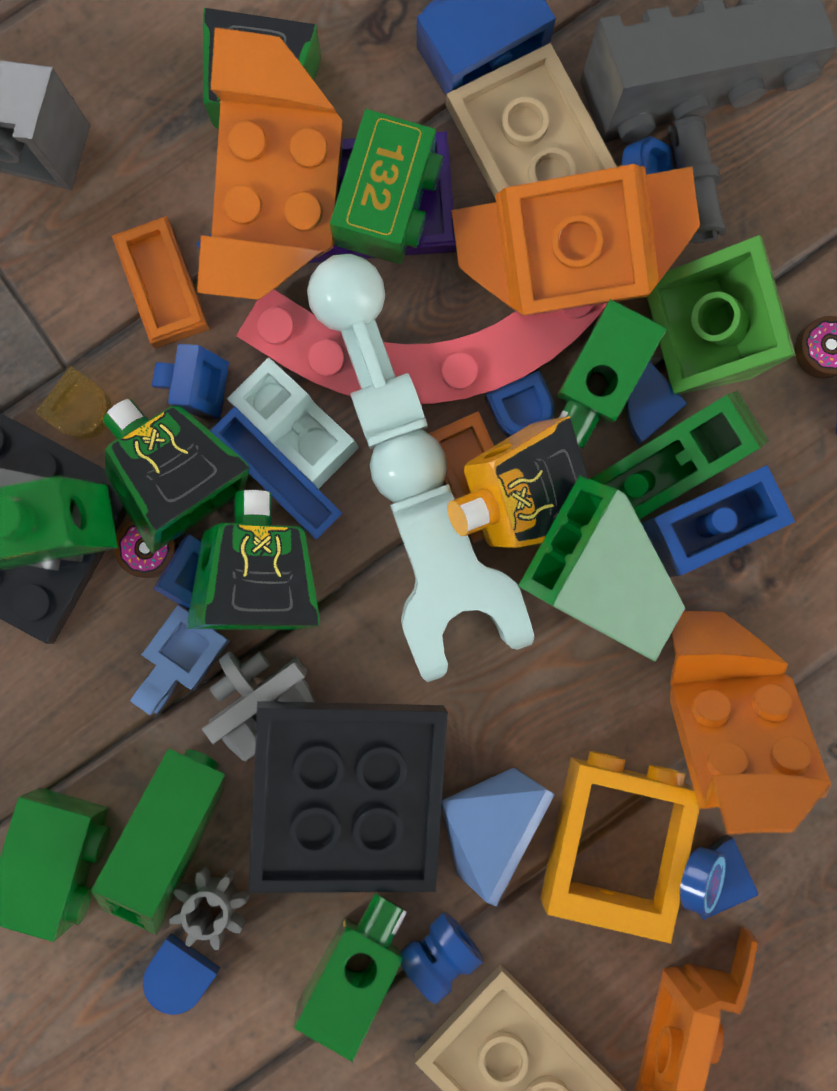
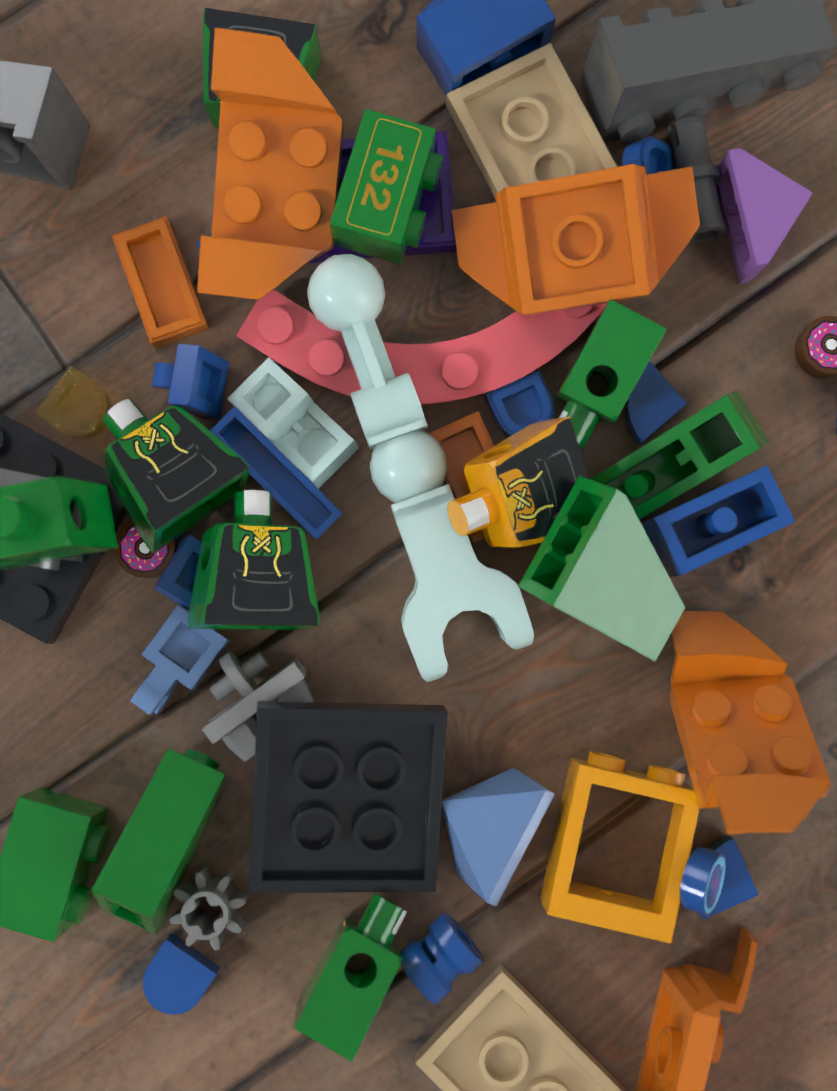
(721, 318): bright green slope -> none
(757, 210): none -> medium lavender slope

